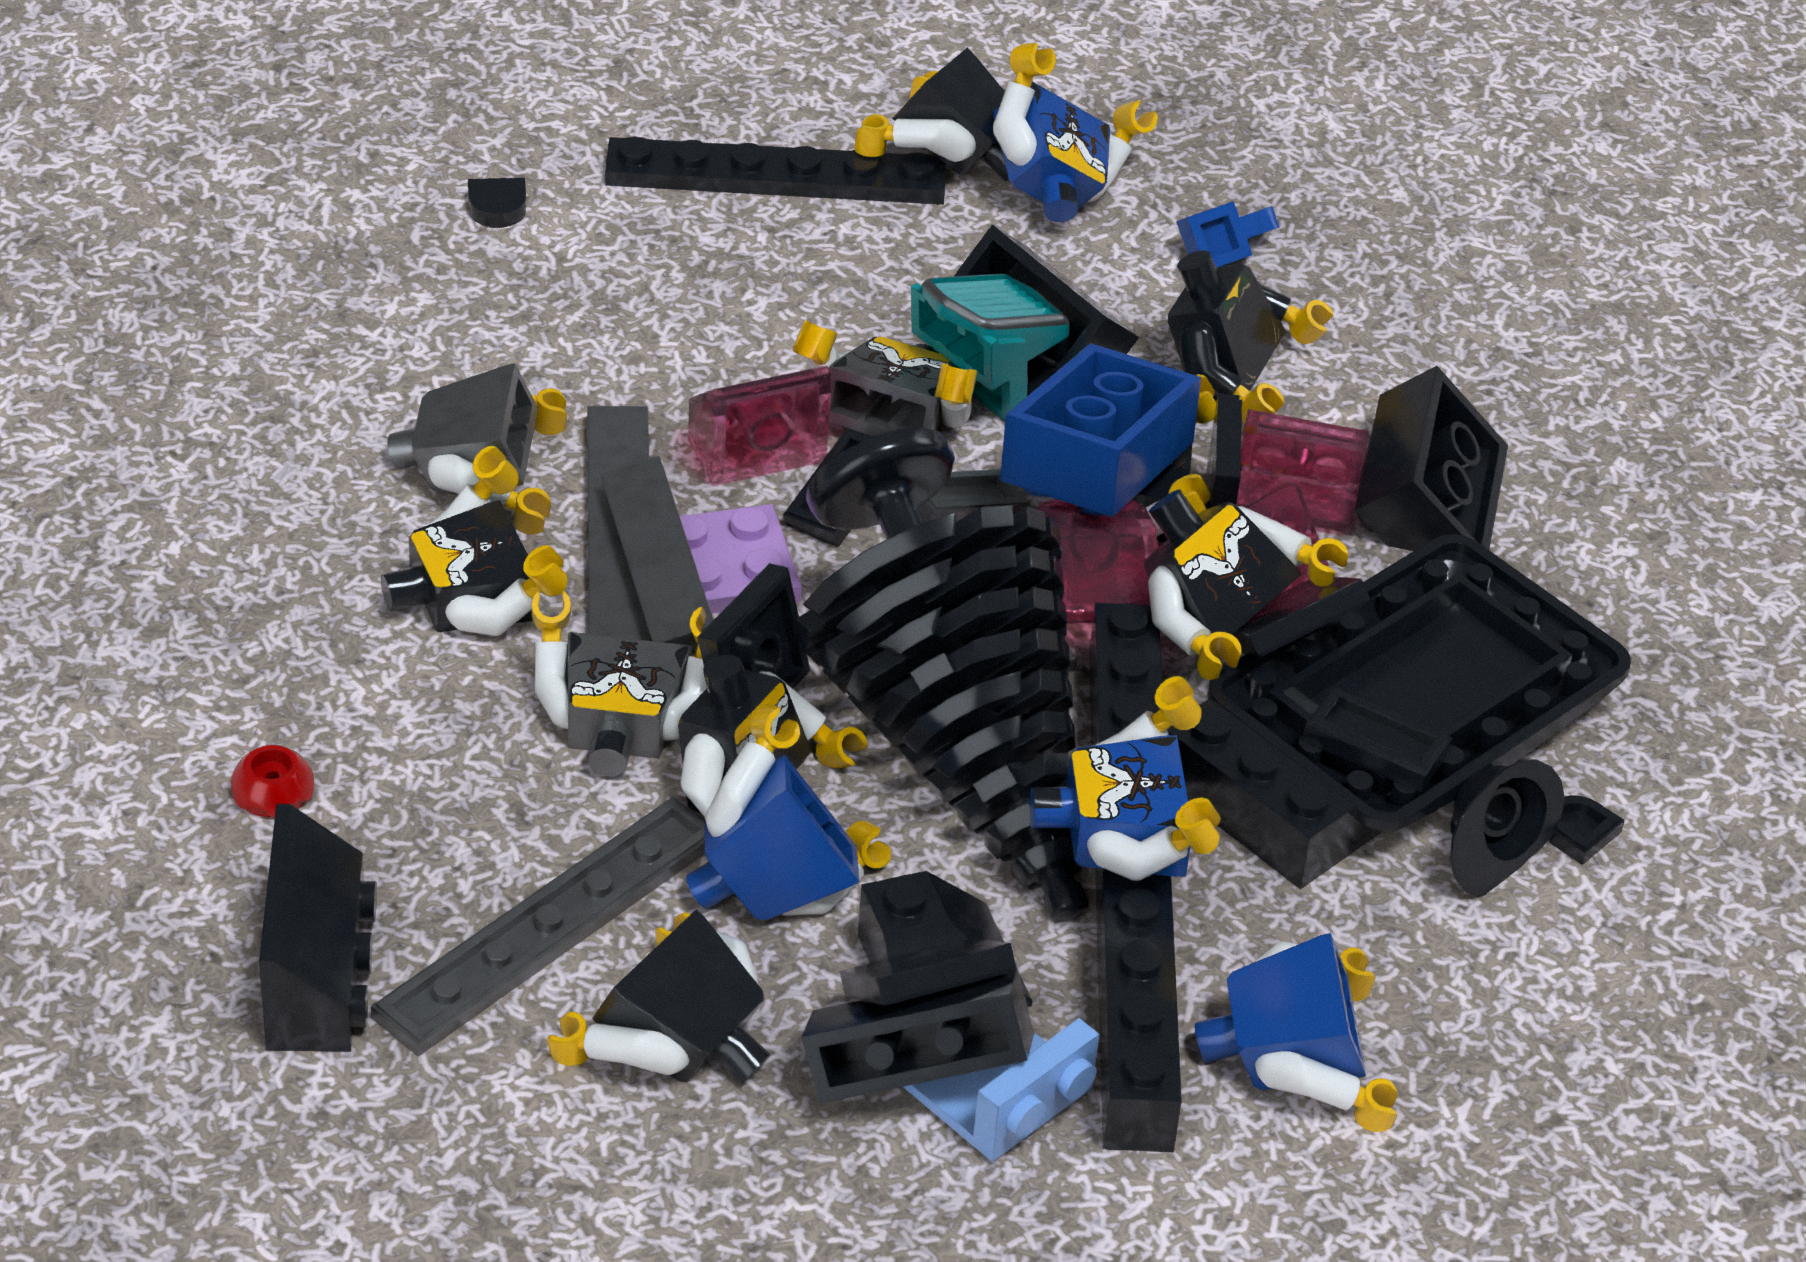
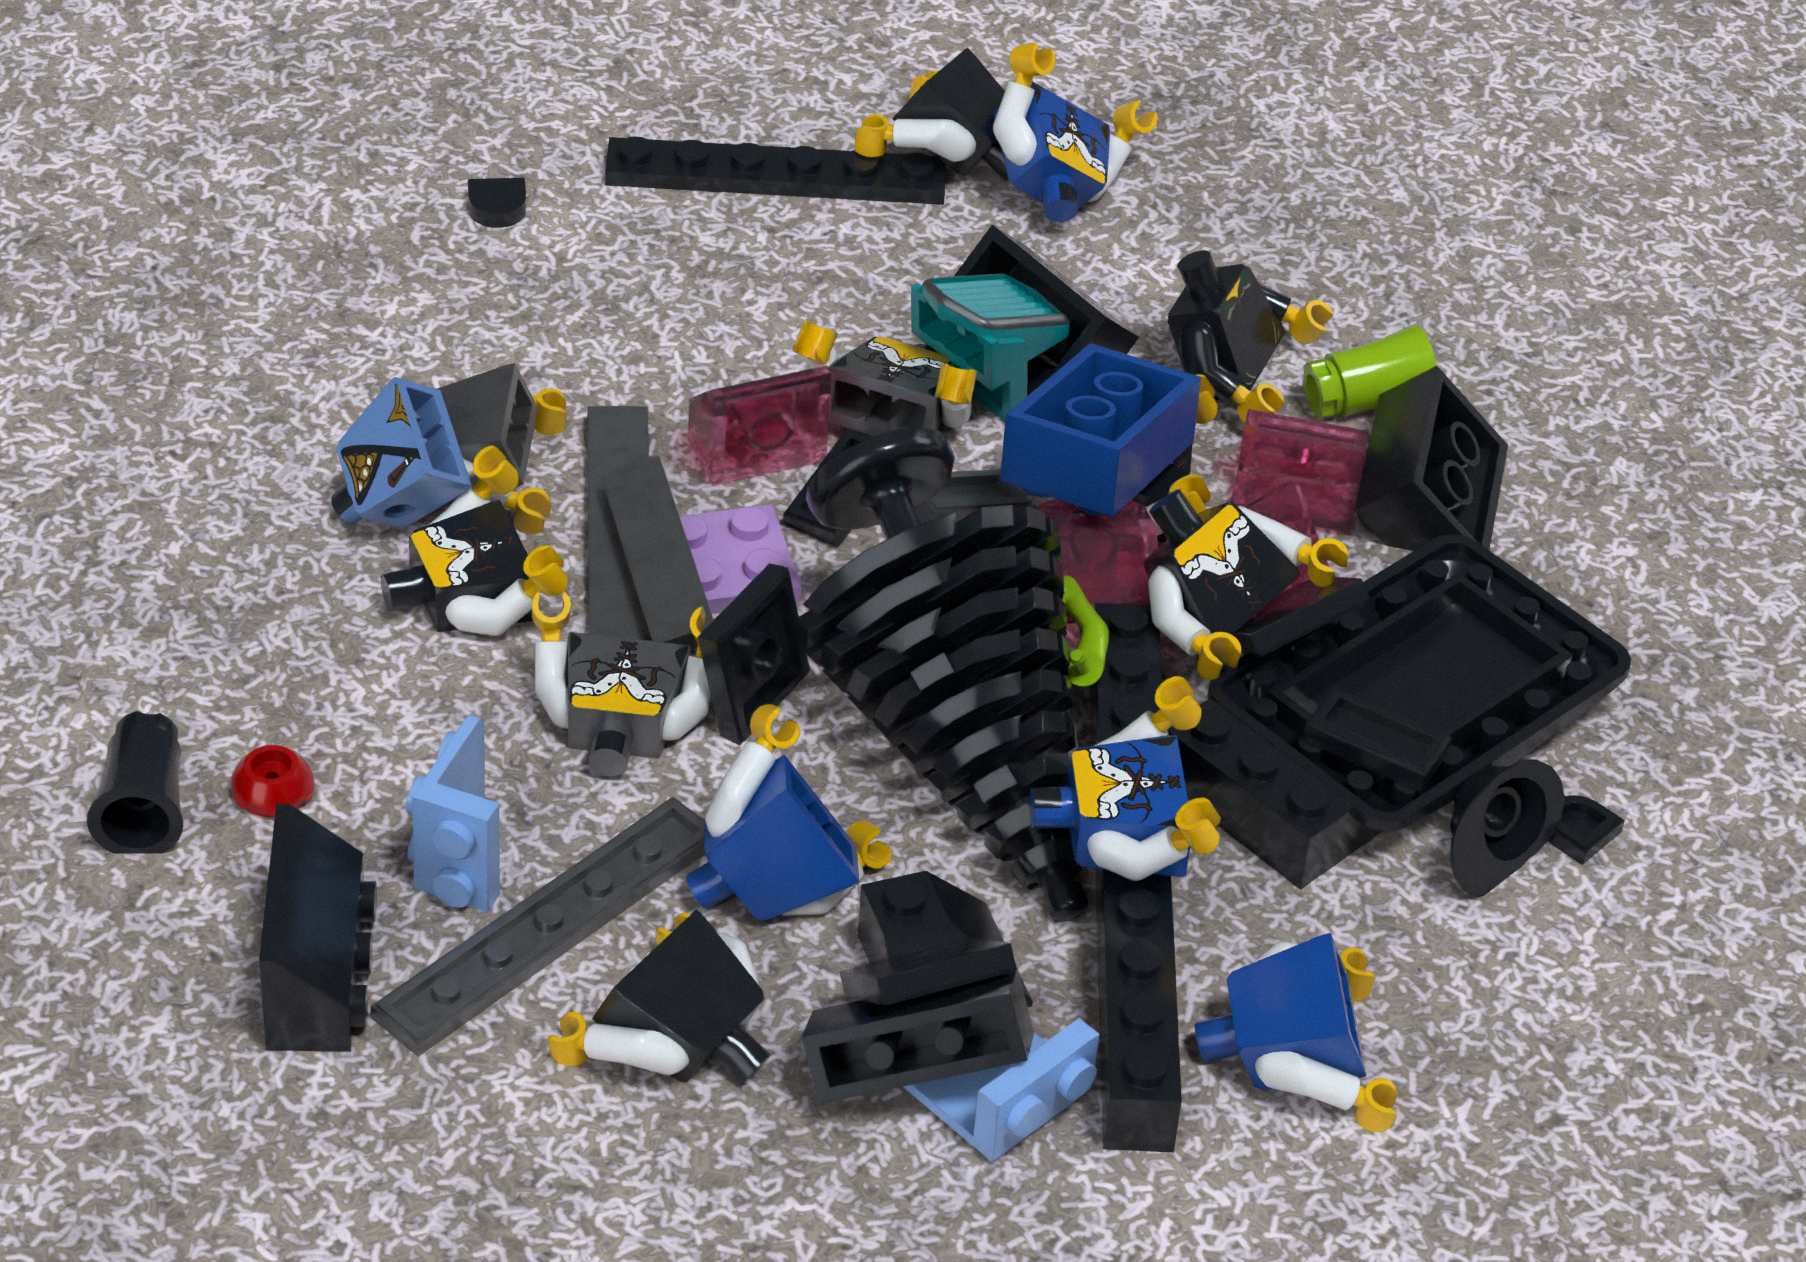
(139, 788): none -> black plant
(400, 458): none -> medium blue torso
(454, 825): none -> light blue bracket
(719, 727): torso -> none
(1089, 658): none -> lime piece
(1224, 232): blue plate -> none
(1224, 455): black tile -> none
(1365, 372): none -> lime plant

